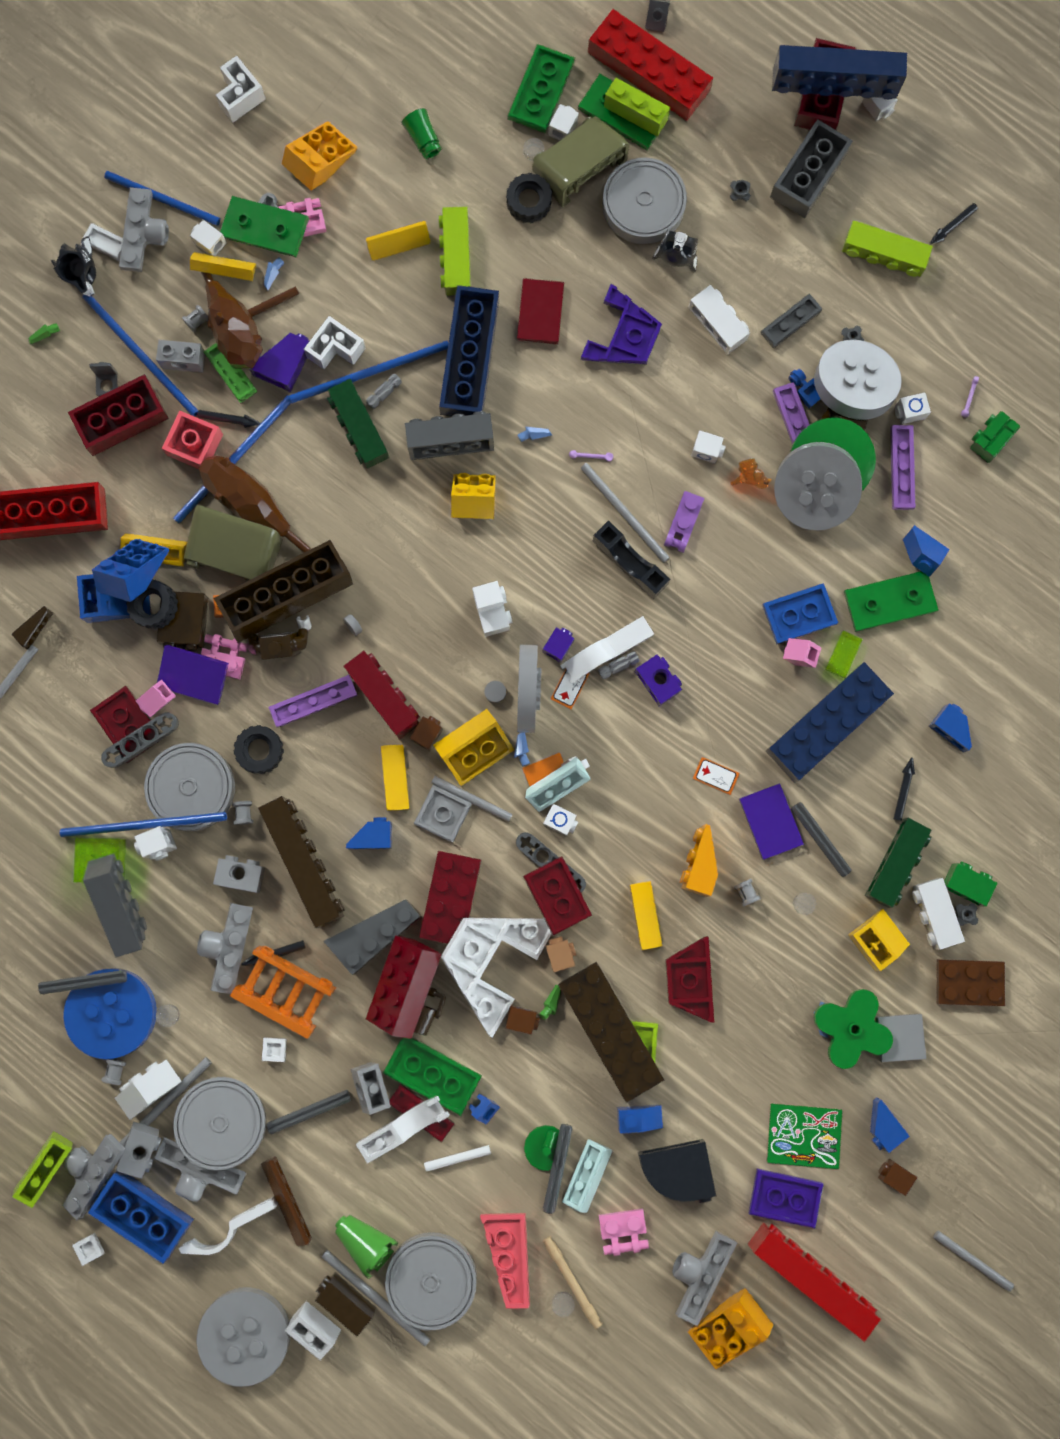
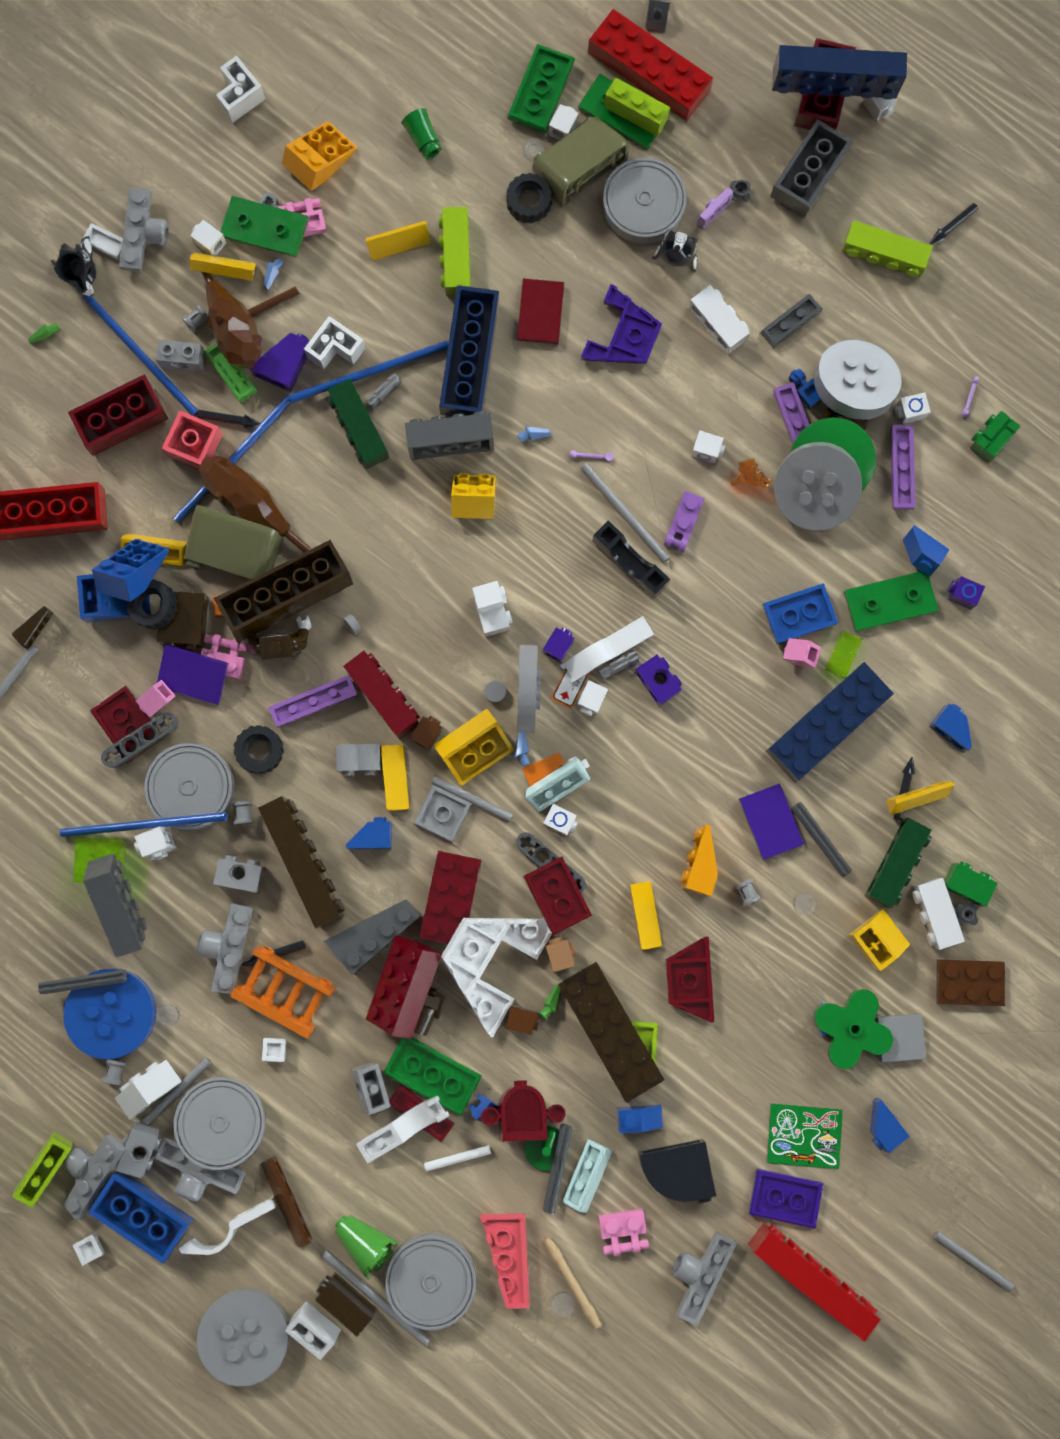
(103, 372): dark grey bracket -> none
(164, 199): blue piece -> none
(308, 1112): dark grey axle -> none
(358, 758): none -> light grey brick
(522, 1114): none -> dark red piece
(592, 698): none -> white brick
(714, 207): none -> lavender plate
(716, 775): white sticker -> none
(731, 1329): light orange slope -> none
(856, 331): dark grey plate -> none
(896, 1177): reddish brown brick -> none
(919, 797): none -> yellow slope
(965, 592): none -> dark purple brick

